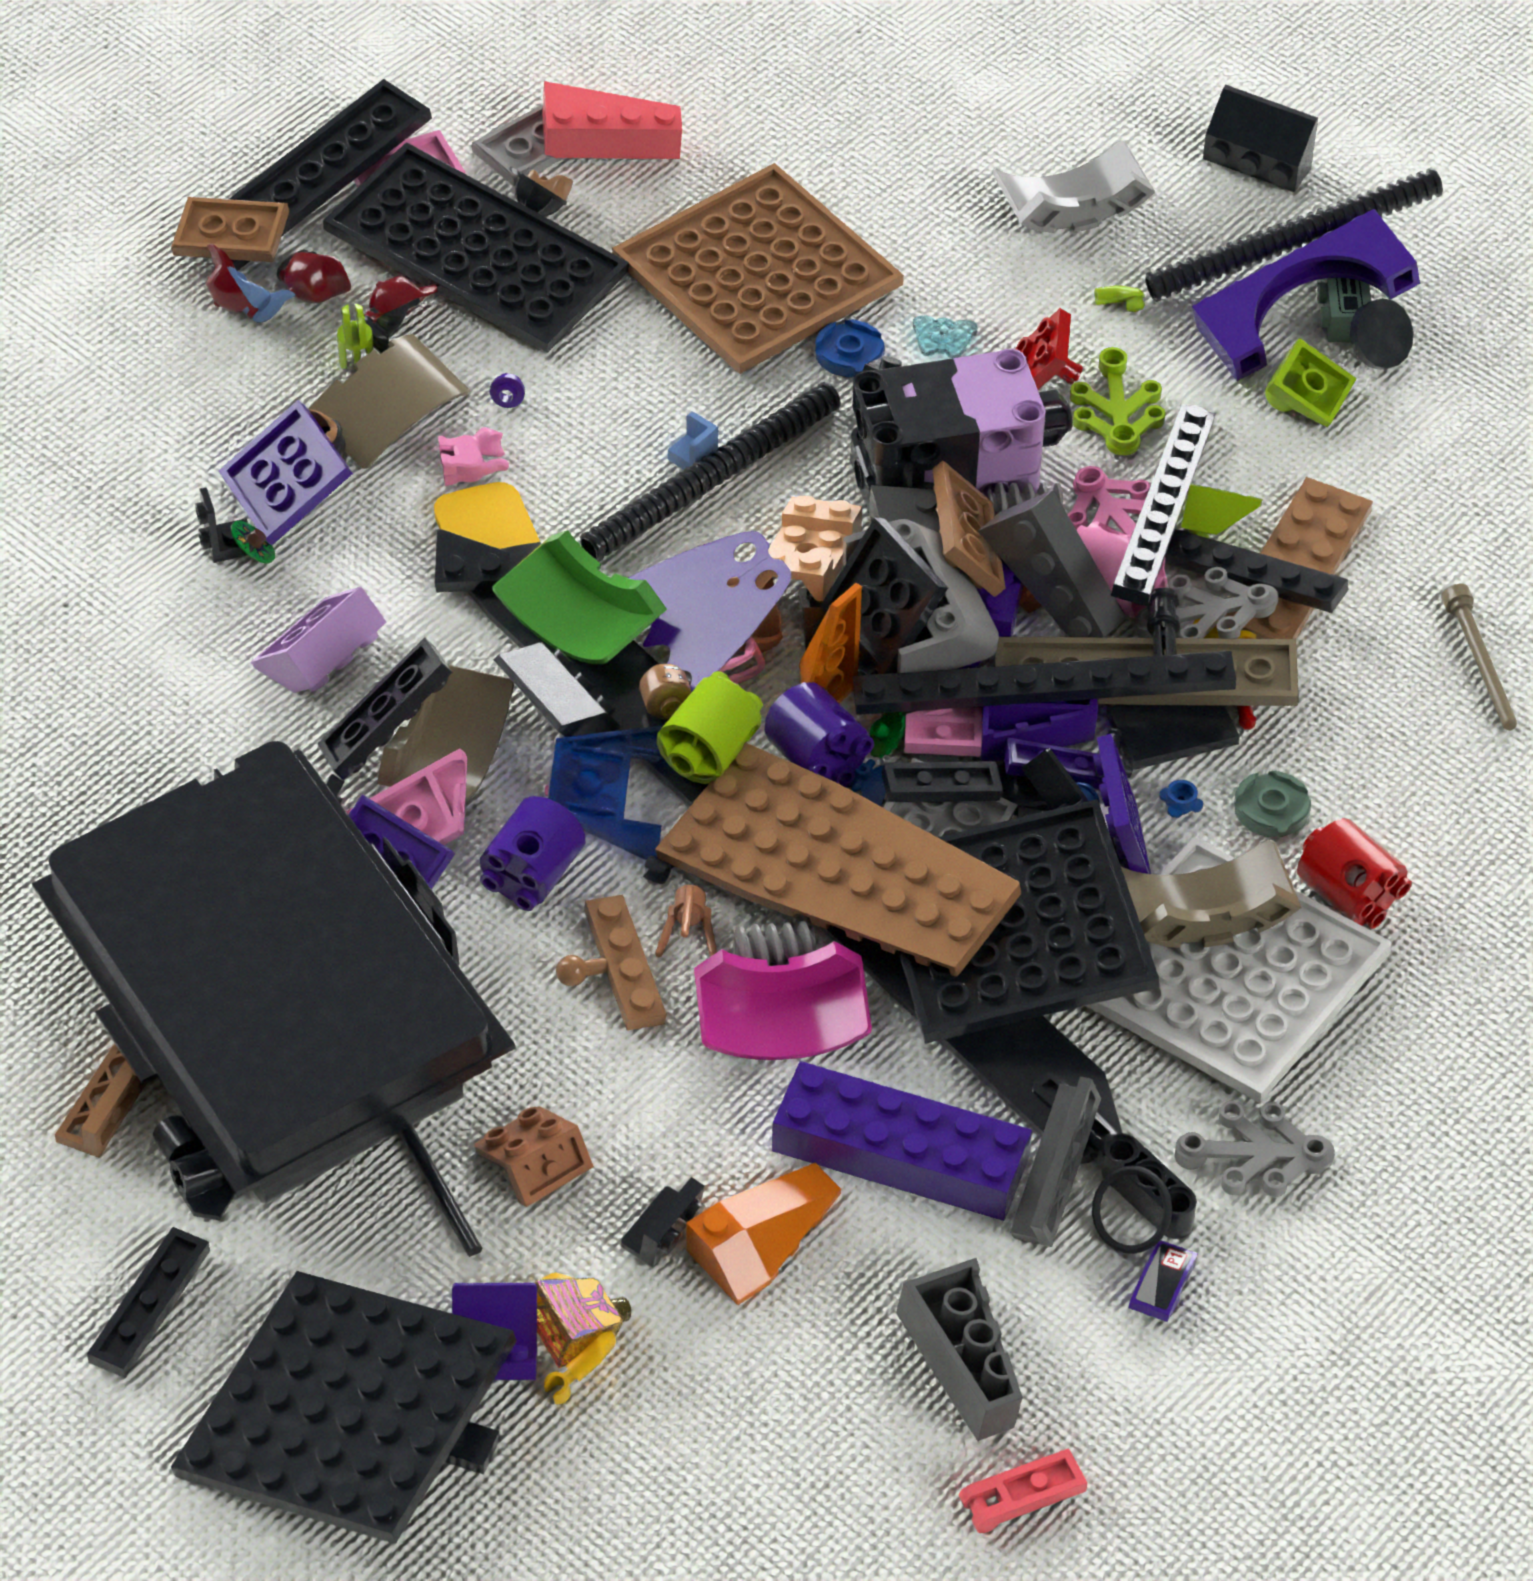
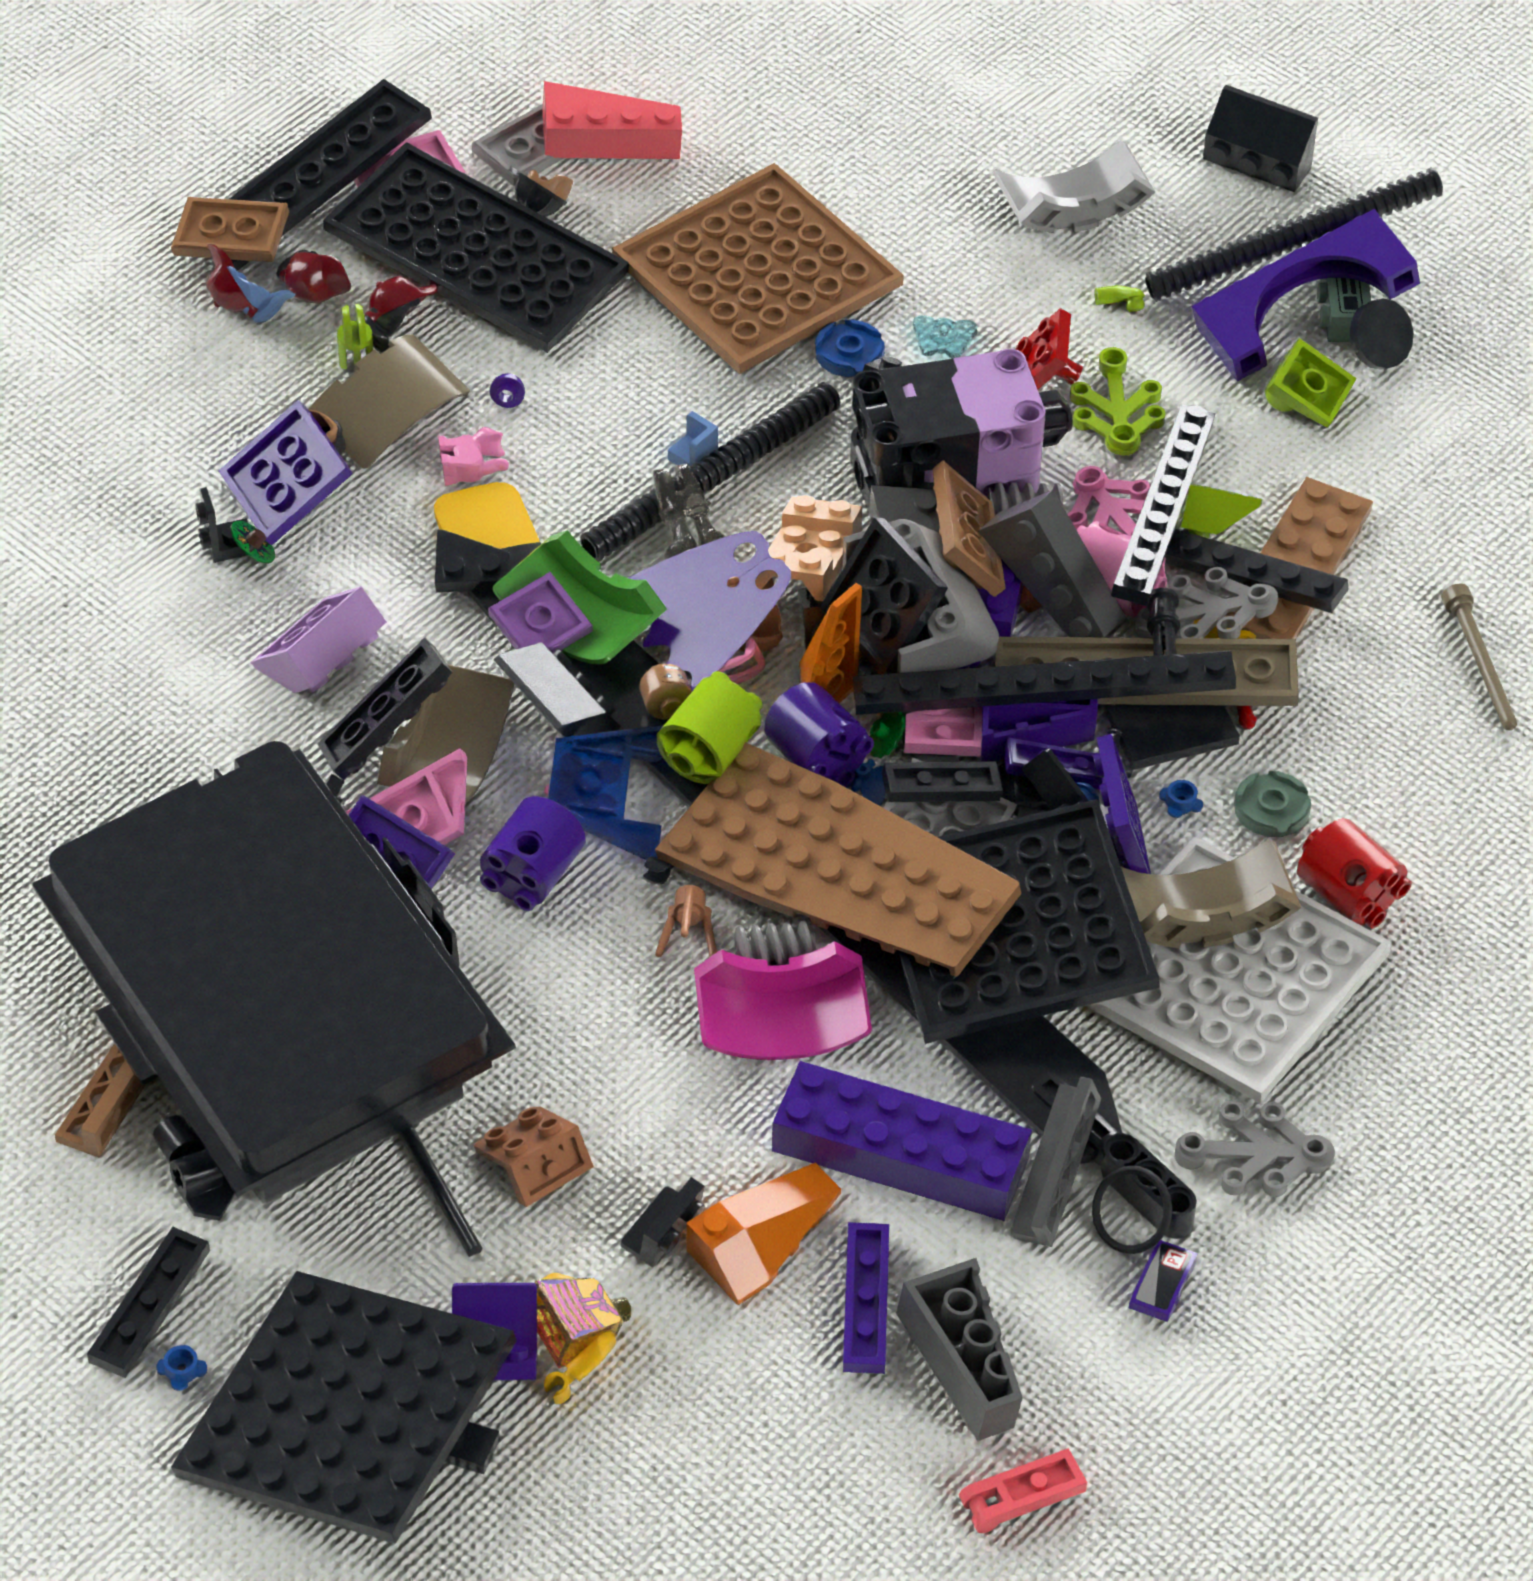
(178, 1357): none -> blue plate
(539, 615): none -> medium lavender tile
(622, 962): medium nougat plate -> none
(678, 504): none -> clear smoke piece
(866, 1298): none -> dark purple plate

